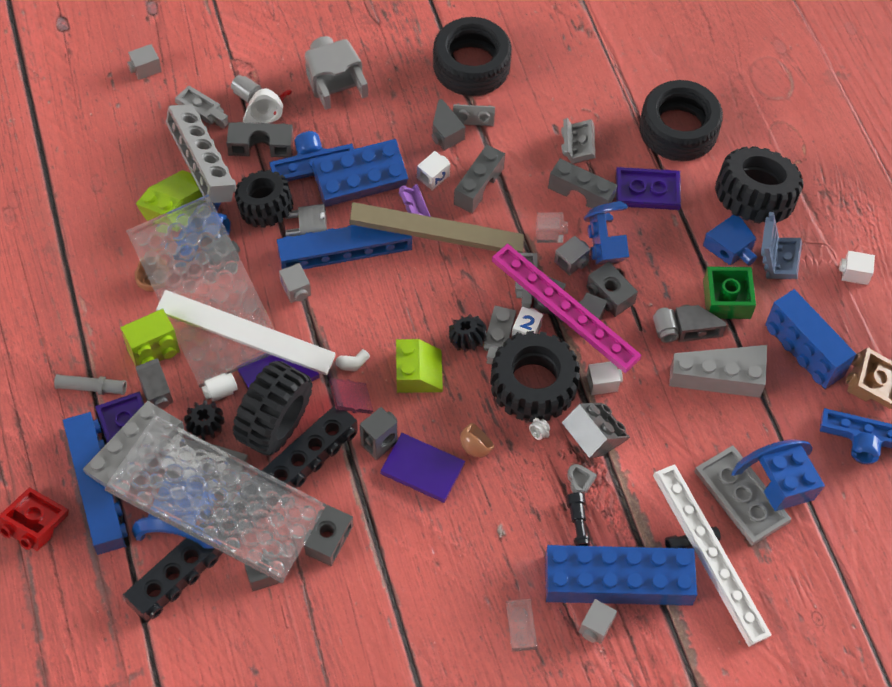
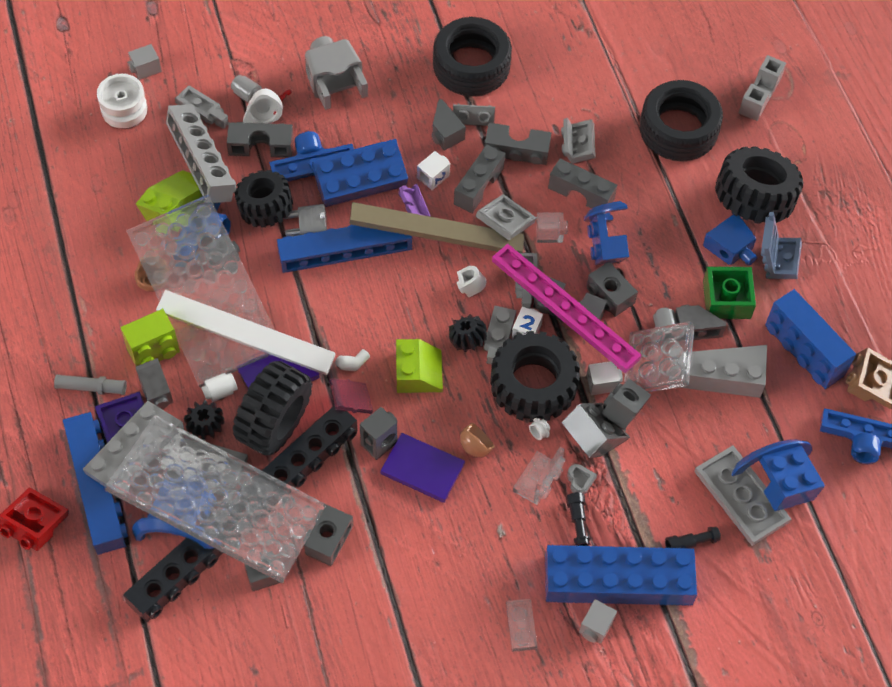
(122, 100): none -> white wheel
(295, 283): light grey brick -> none
(471, 281): none -> white plate
(506, 217): none -> light grey tile
(532, 150): none -> dark grey arch
(538, 476): none -> clear bracket
(572, 255): light grey brick -> none
(625, 403): none -> dark grey brick
(648, 188): dark purple tile -> none
(664, 356): none -> clear plate
(712, 555): white tile -> none
(763, 88): none -> light grey arch
(857, 267): white brick -> none

